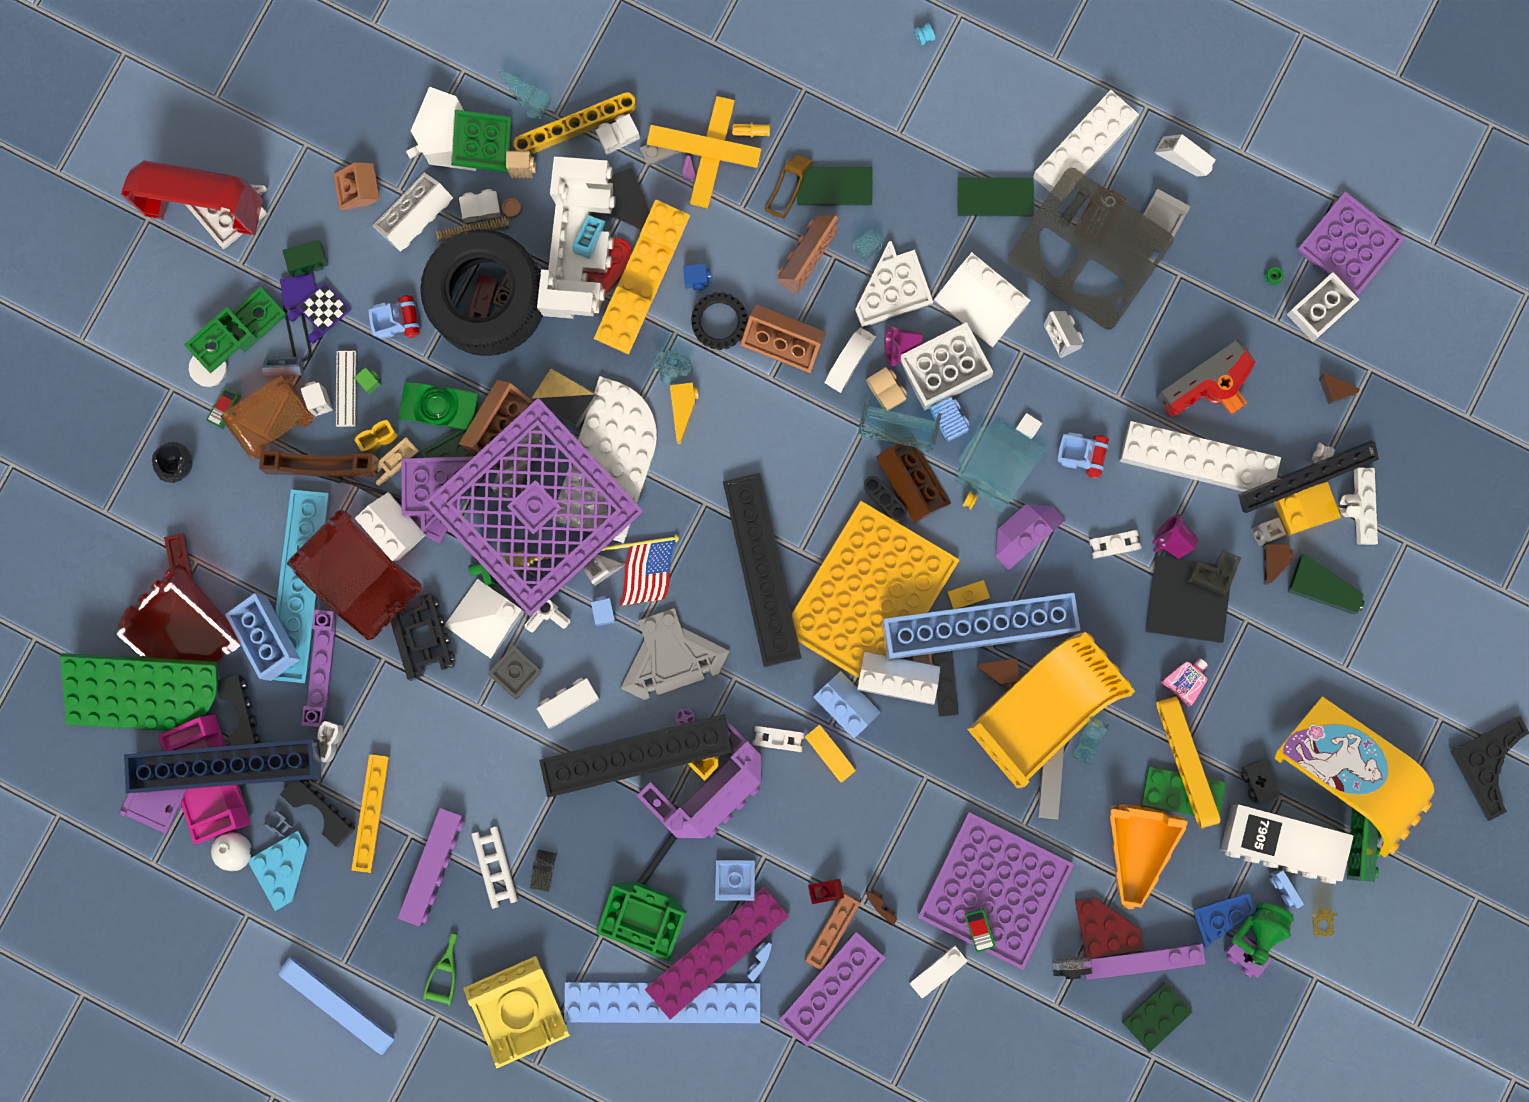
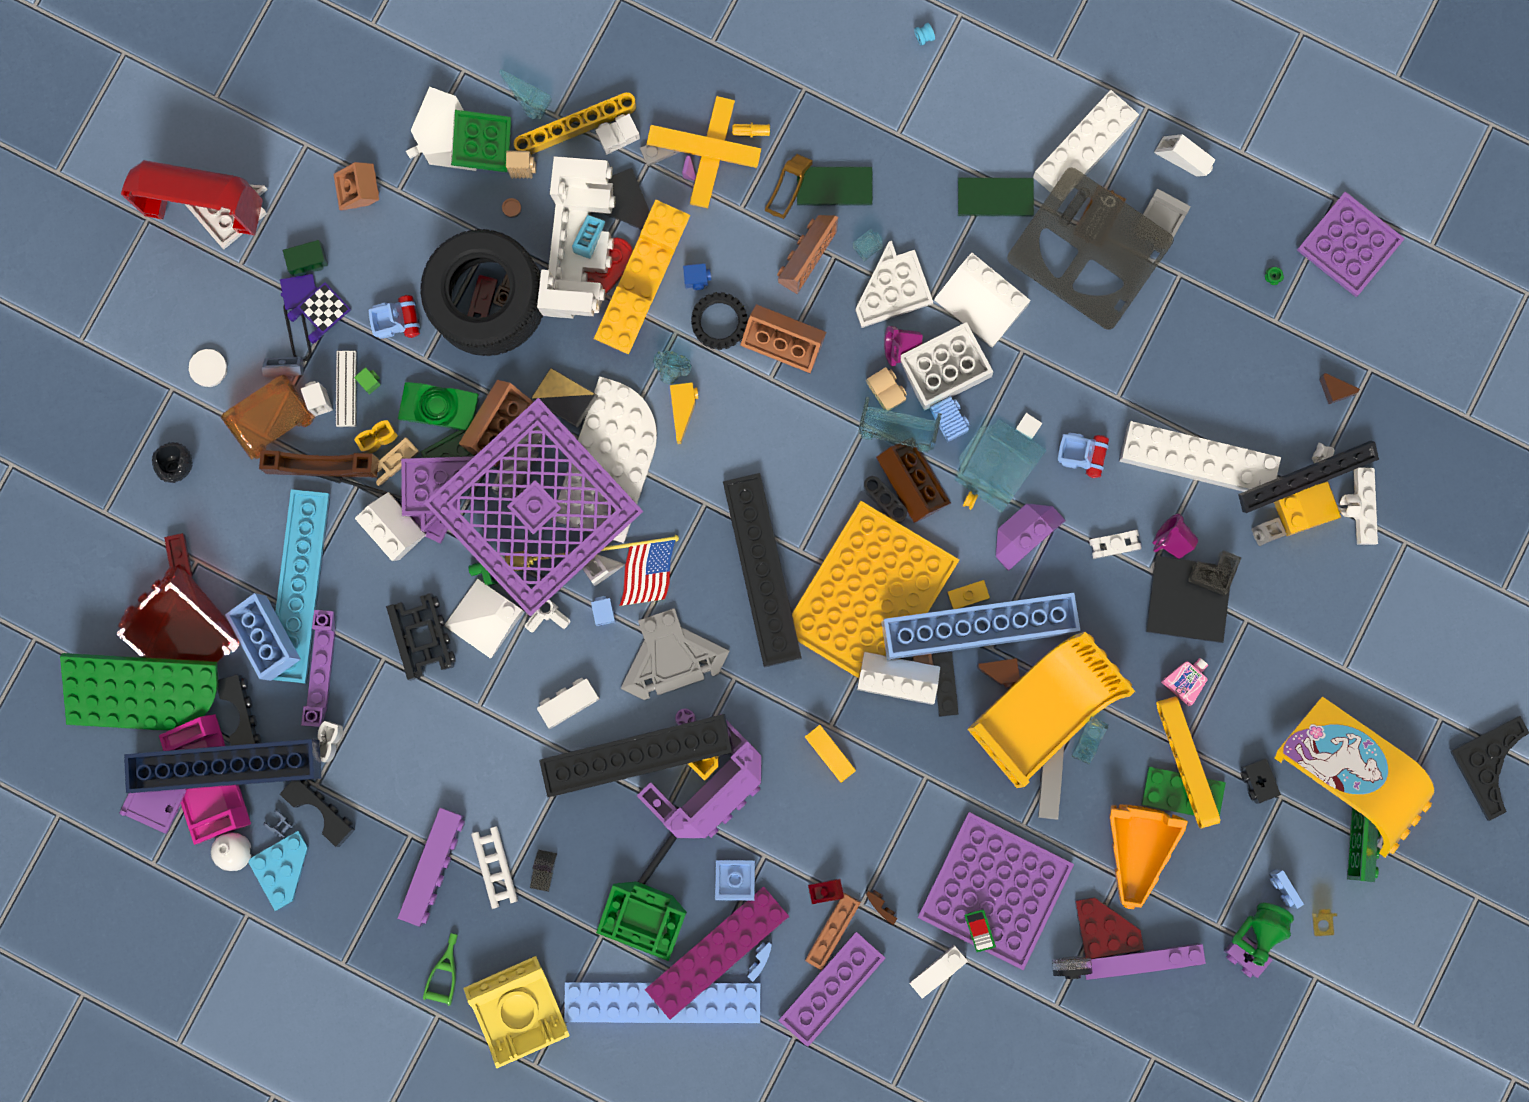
(225, 402): slope -> none
(235, 330): green bracket -> none
(336, 1005): light blue beam -> none
(353, 576): clear red windscreen -> none
(370, 813): yellow plate -> none
(413, 211): white slope -> none
(479, 206): white brick -> none
(492, 225): tan piece -> none
(514, 672): dark grey plate -> none
(778, 739): white plate -> none
(846, 705): light blue slope -> none
(849, 359): white arch -> none
(1062, 333): white slope -> none
(1157, 1017): dark green plate -> none
(1222, 916): blue wing -> none
(1226, 368): piece -> none
(1275, 560): reddish brown slope -> none
(1286, 844): white brick -> none
(1321, 585): dark green slope -> none
(1322, 307): white brick -> none

